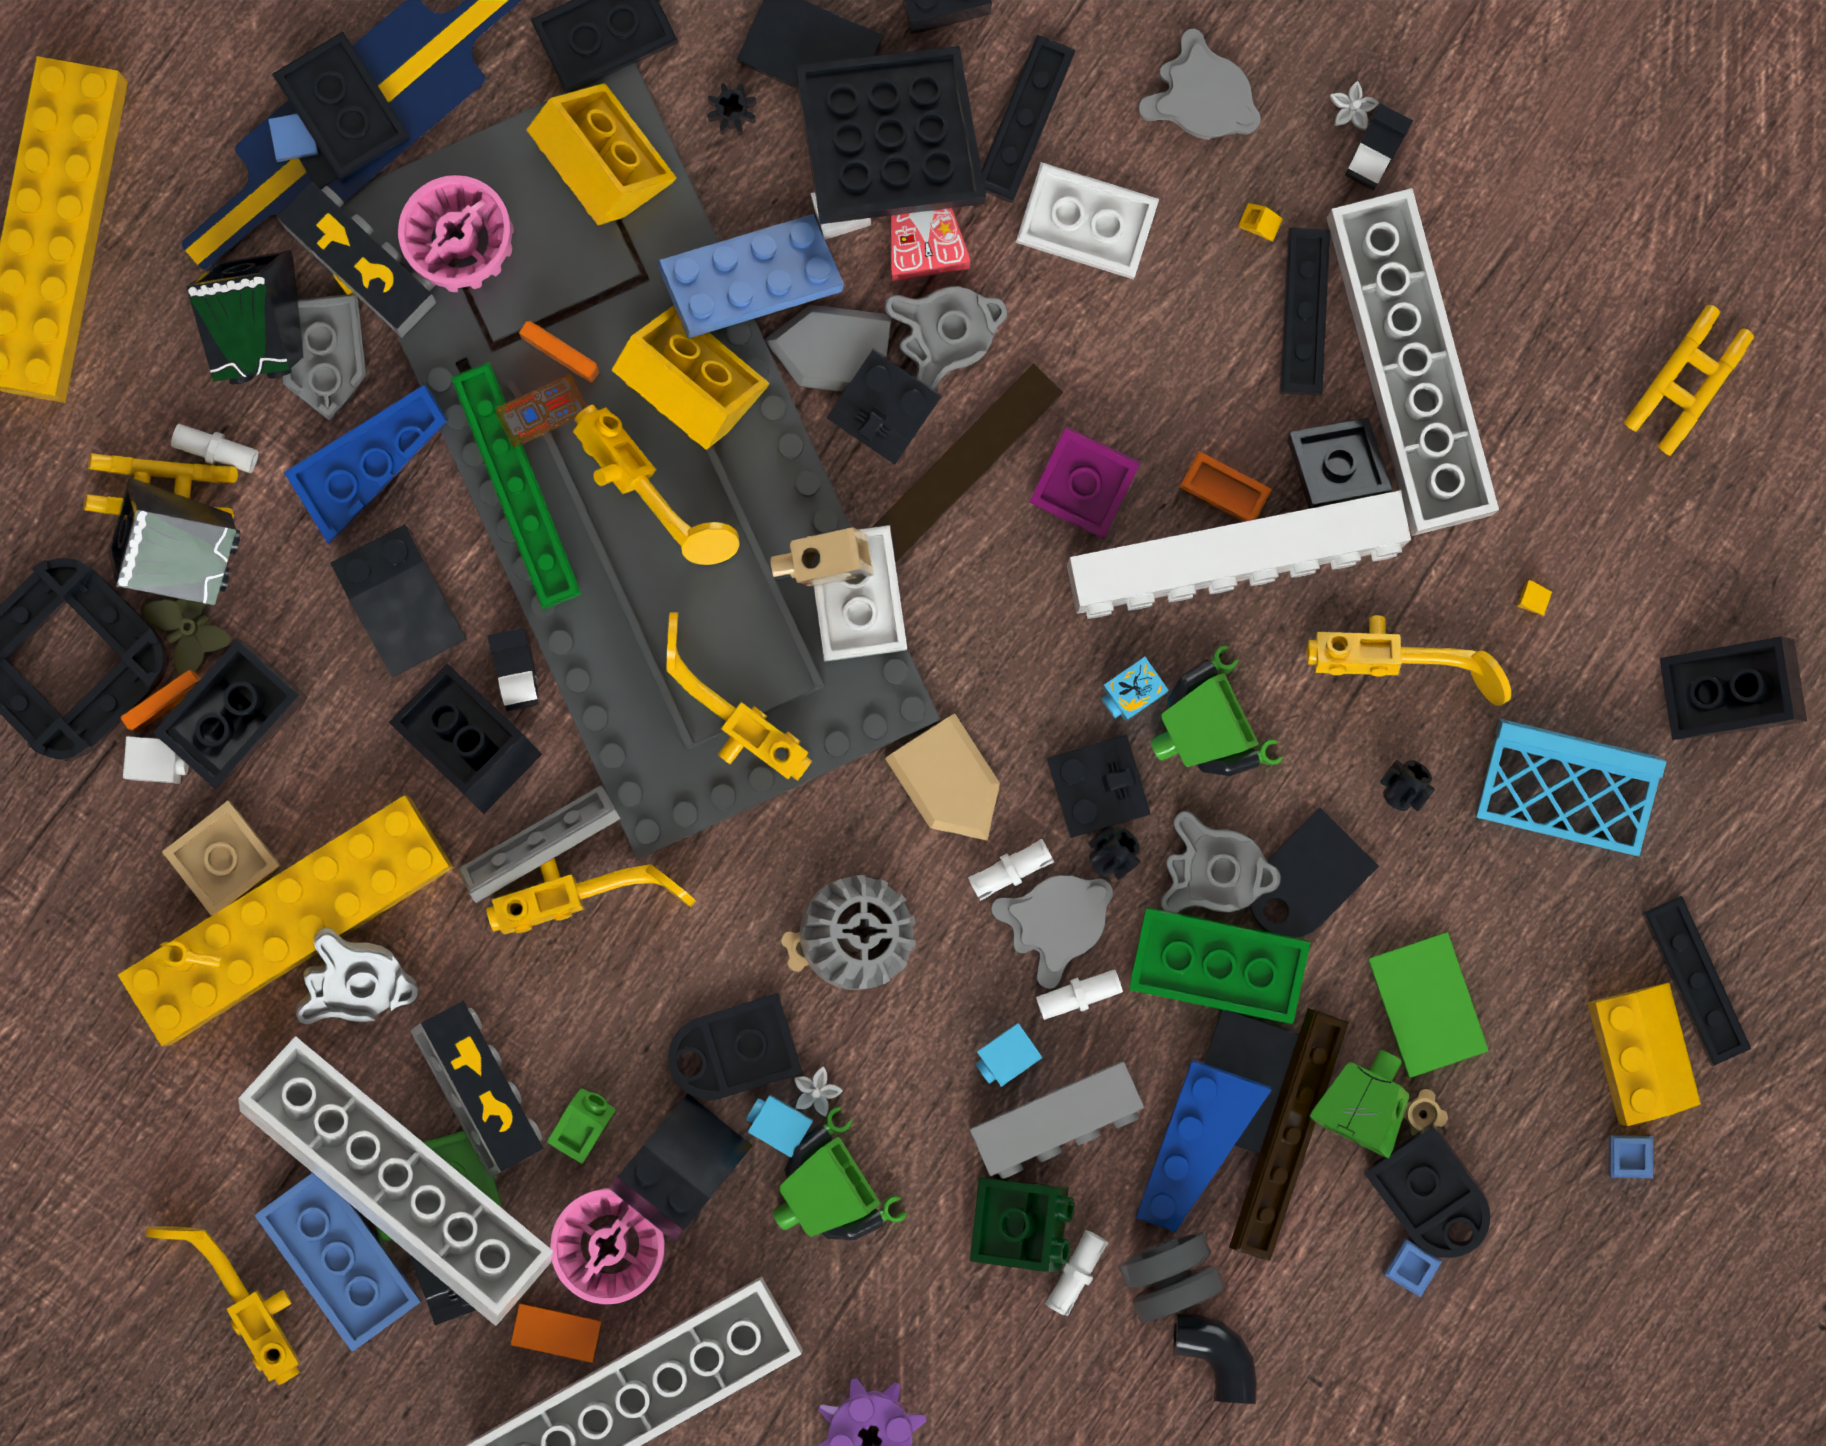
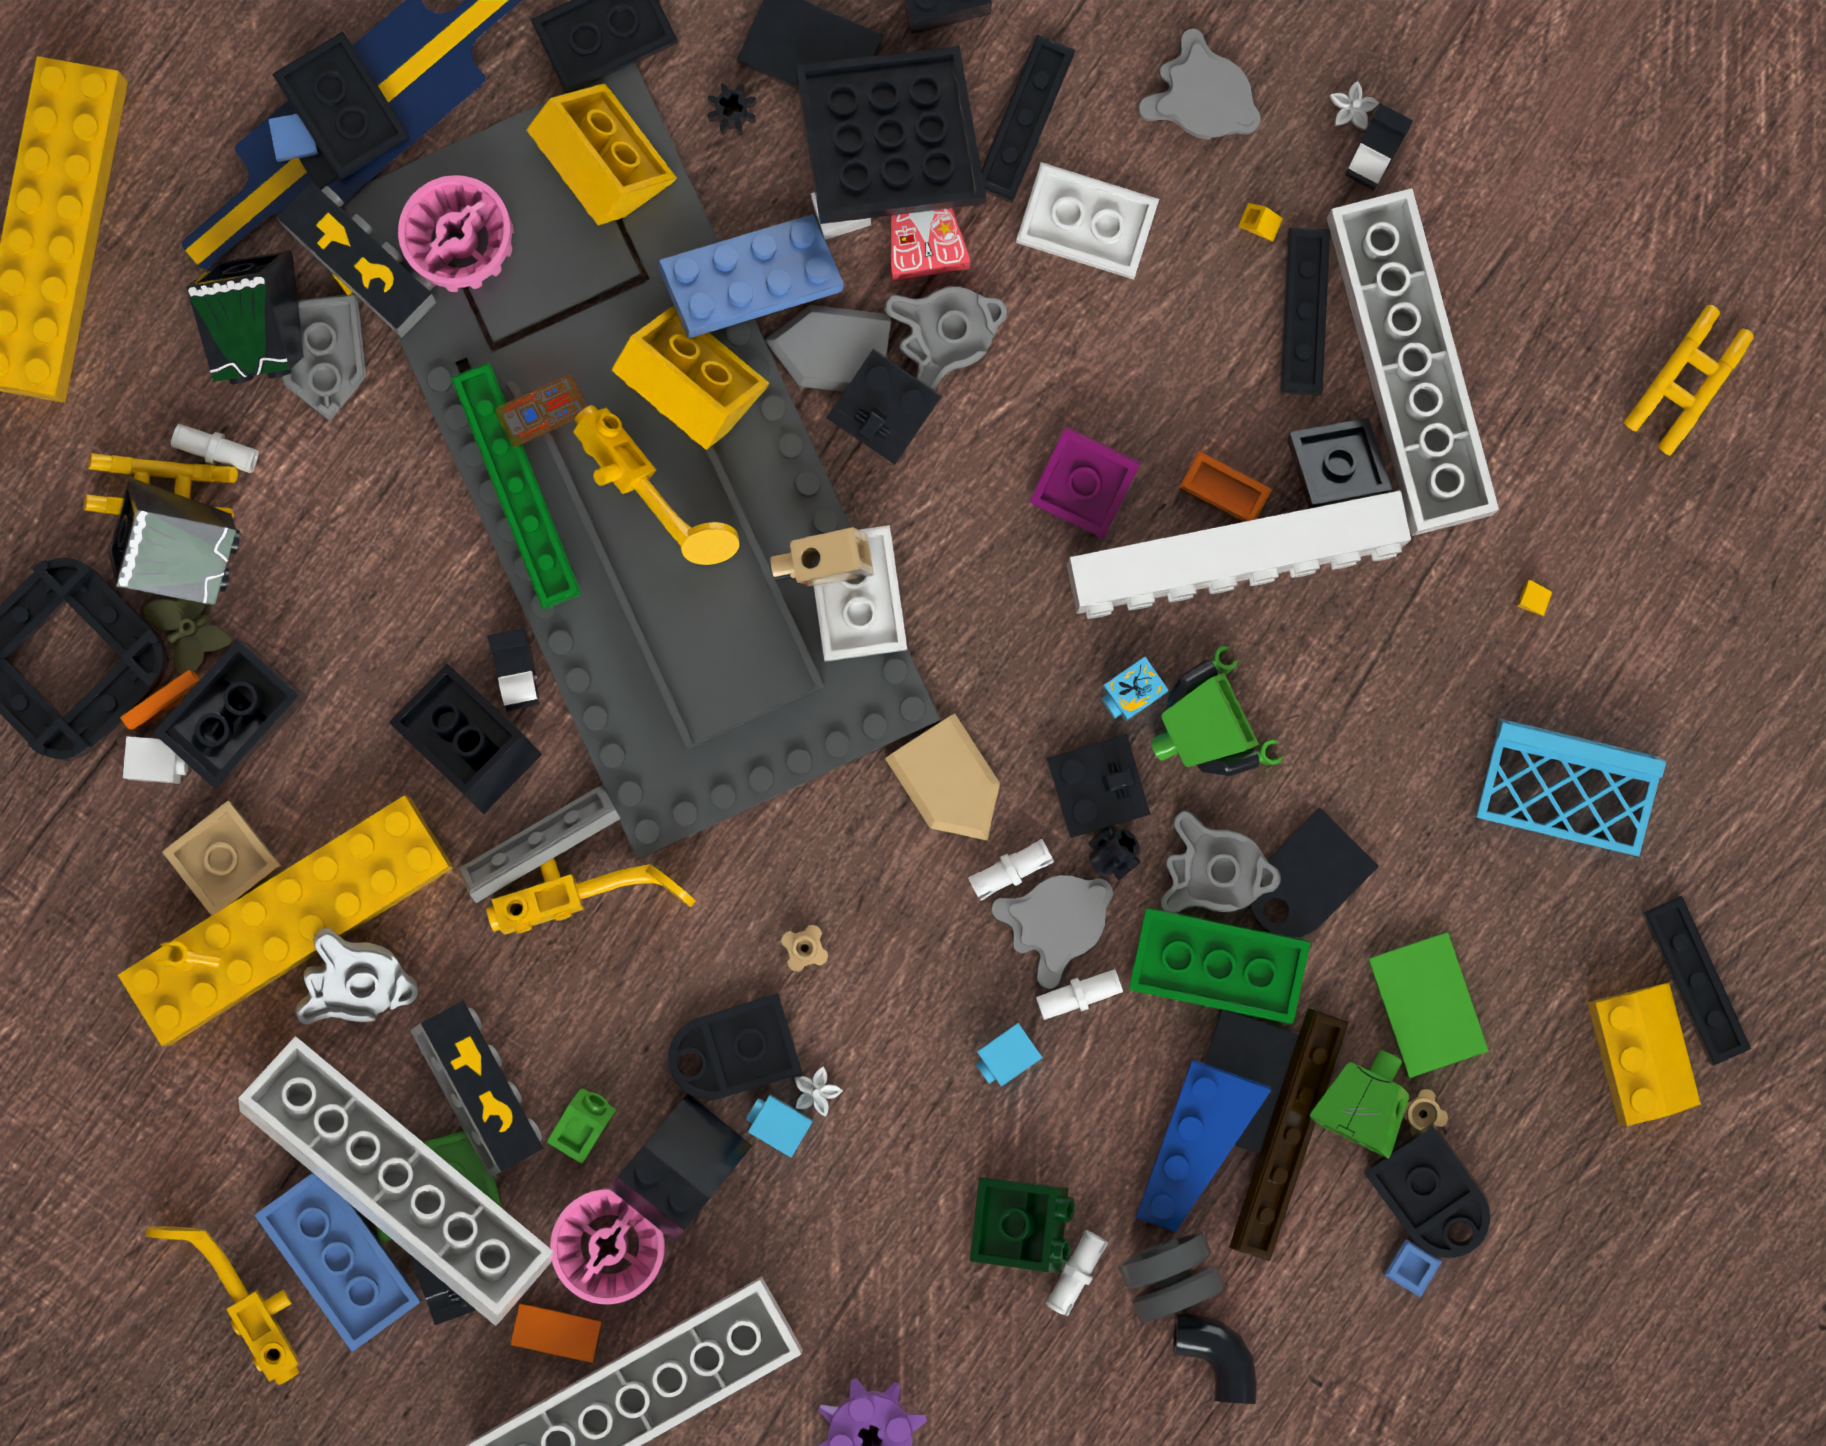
(358, 465): blue wing -> none
(398, 600): black slope -> none
(559, 351): orange tile -> none
(742, 723): yellow piece -> none
(821, 933): light grey gear -> none
(828, 1189): bright green torso -> none
(969, 459): dark brown tile -> none
(1056, 1119): light grey brick -> none
(1382, 655): yellow piece -> none
(1407, 785): black gear -> none
(1630, 1156): medium blue tile -> none
(1733, 688): black slope -> none

